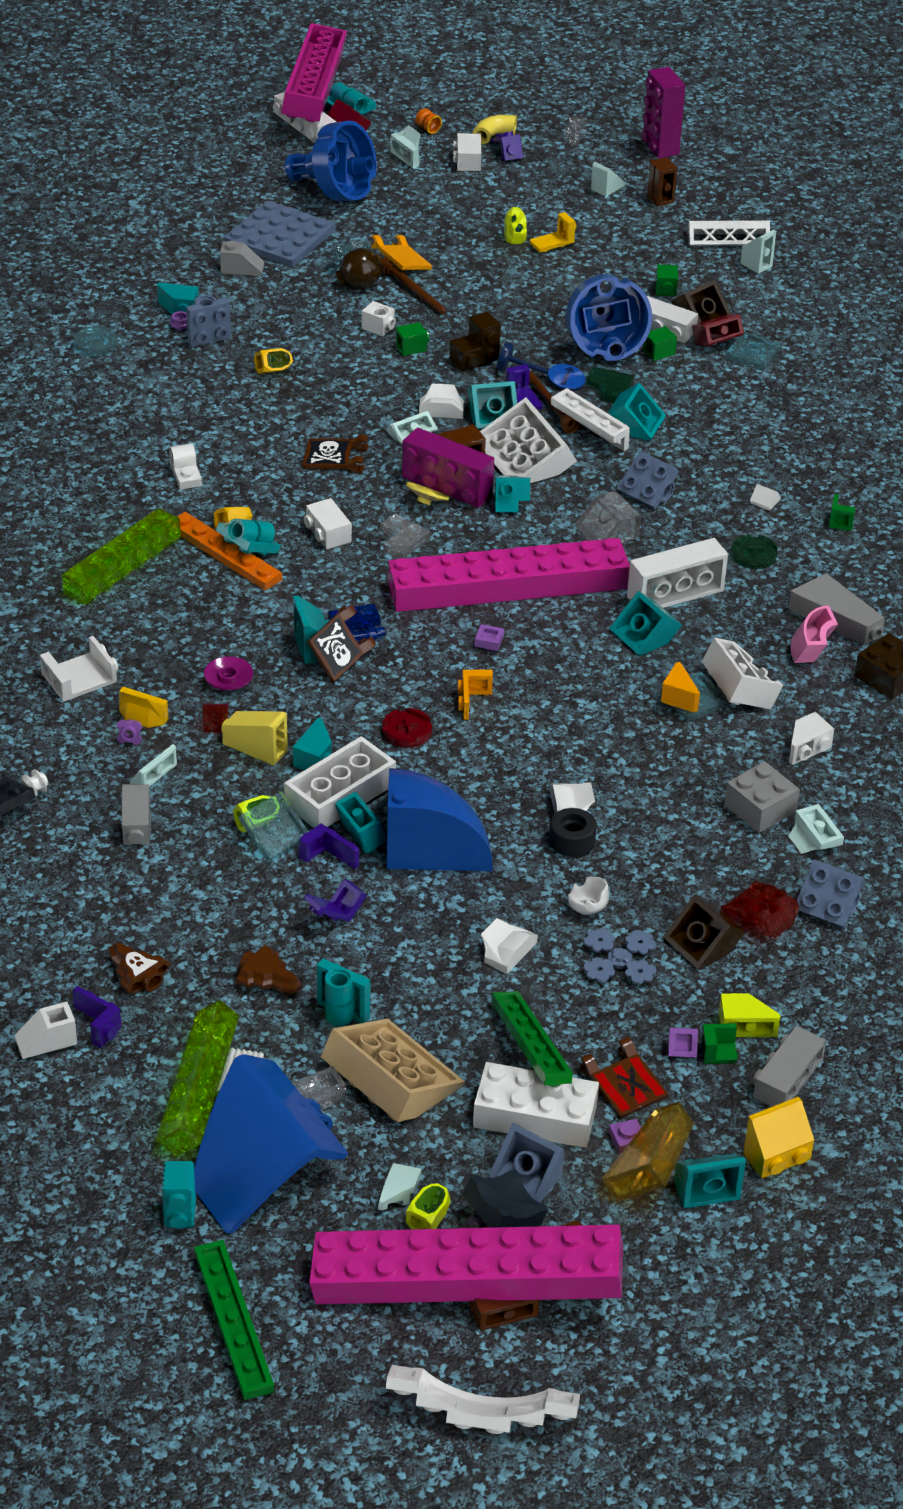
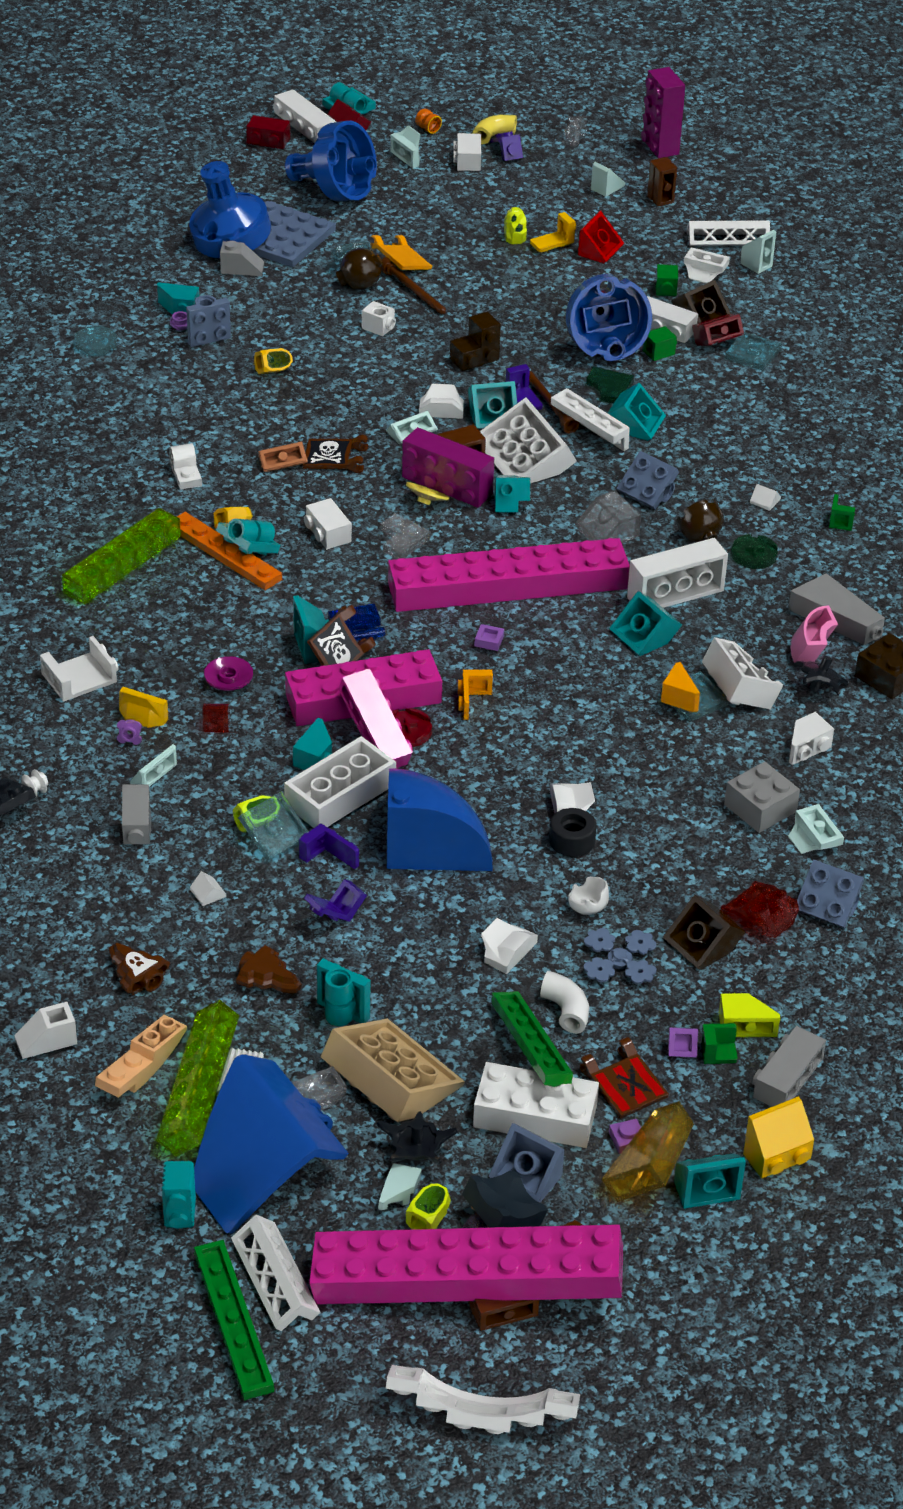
(106, 1015): dark purple bracket -> none
(145, 1057): none -> light nougat slope
(206, 889): none -> white slope
(227, 214): none -> blue piece
(257, 734): light yellow slope -> none
(268, 132): none -> dark red brick
(282, 457): none -> nougat slope
(283, 1269): none -> white fence
(314, 73): dark pink brick -> none
(361, 822): teal brick -> none
(374, 715): none -> brick
(404, 678): none -> dark pink brick
(411, 339): green brick -> none
(416, 1139): none -> black piece
(559, 375): piece -> none
(570, 999): none -> white cylinder
(598, 239): none -> red slope
(701, 521): none -> dark brown cylinder
(704, 265): none -> white slope
(821, 673): none -> black piece

